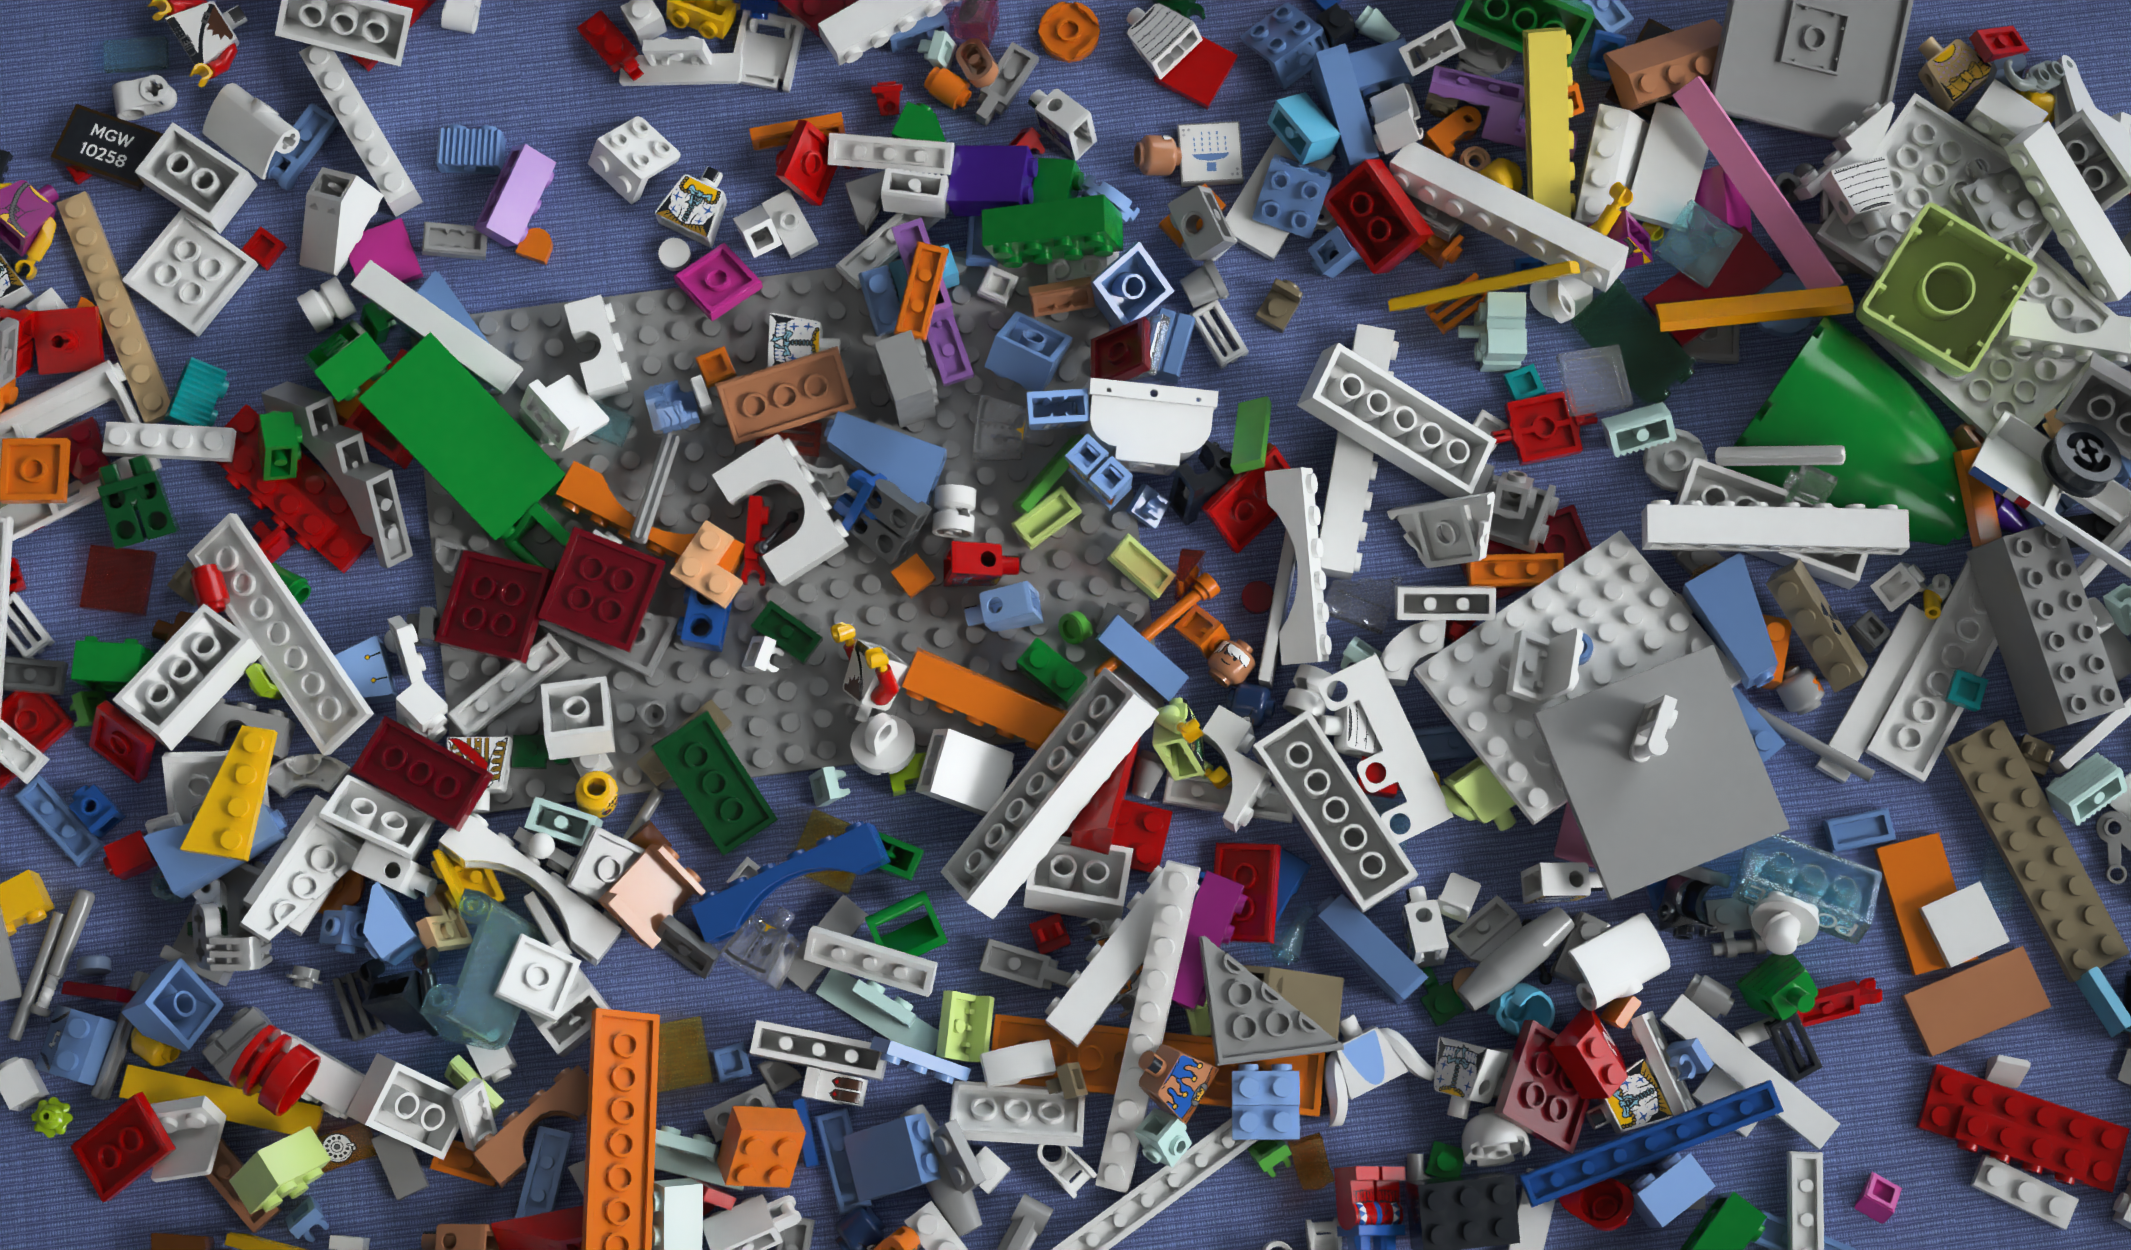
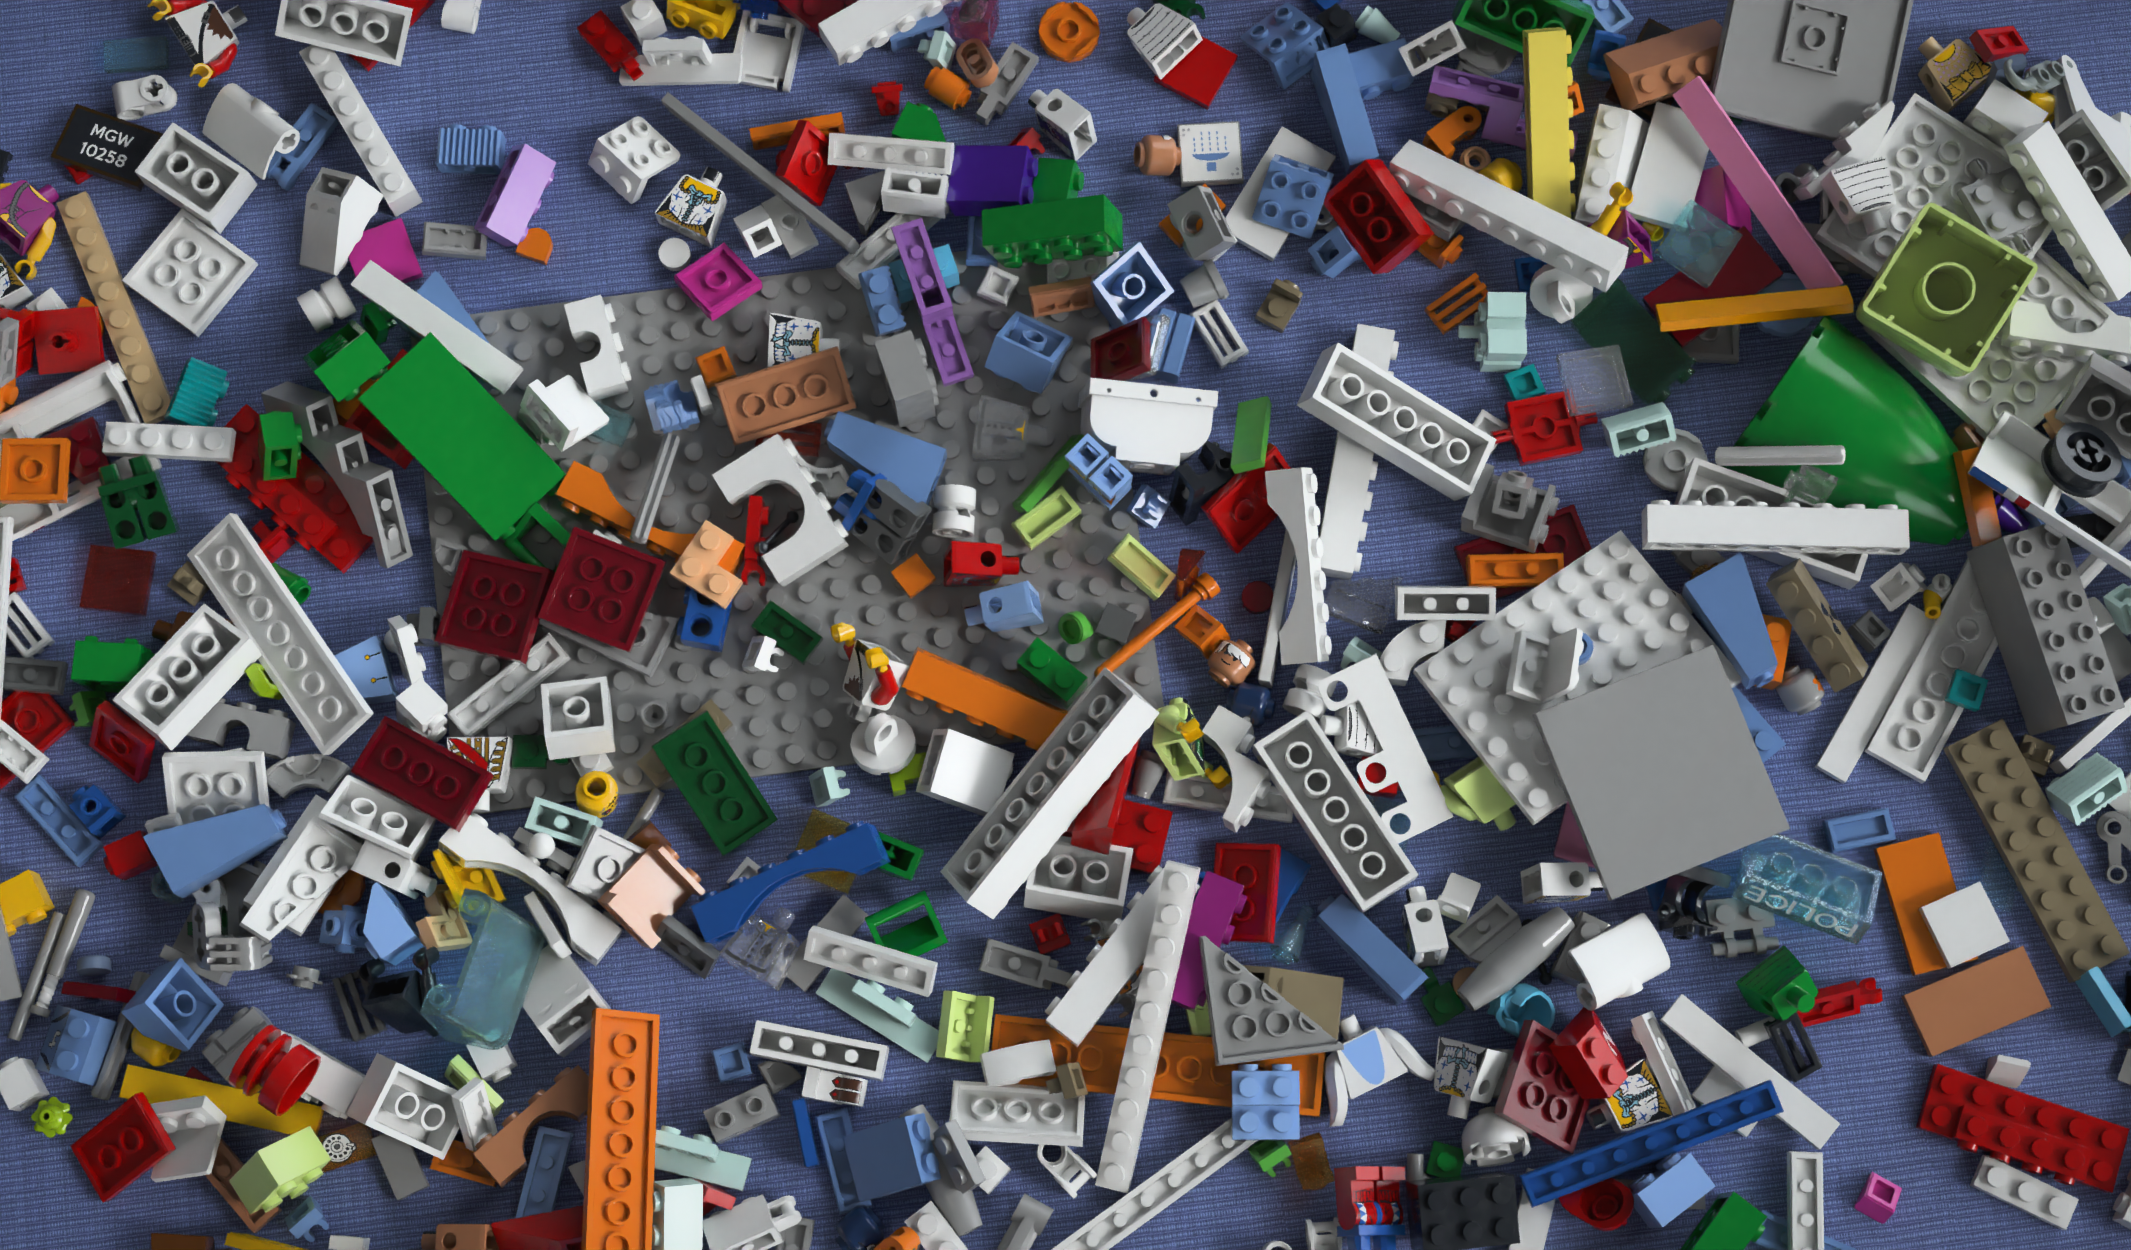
(210, 587): red brick -> none
(233, 804): yellow wing -> none
(264, 248): red tile -> none
(537, 978): white tile -> none
(683, 1055): clear yellow plate -> none
(760, 173): none -> light grey tile
(761, 1146): orange brick -> none
(919, 1060): light blue plate -> none
(921, 290): orange tile -> none
(1057, 409): light blue torso -> none
(1119, 200): light blue plate -> none
(1142, 658): medium blue tile -> none
(1163, 1137): light aqua brick -> none
(1175, 1080): torso -> none
(1303, 128): medium azure brick -> none
(1395, 118): white brick -> none
(1448, 529): white wing -> none
(1484, 285): yellow tile -> none
(1620, 1011): orange tile -> none
(1652, 728): white plate -> none
(1689, 1058): medium blue tile -> none
(1709, 995): light grey brick -> none
(1784, 922): white plate -> none
(1817, 746): light grey bar -> none

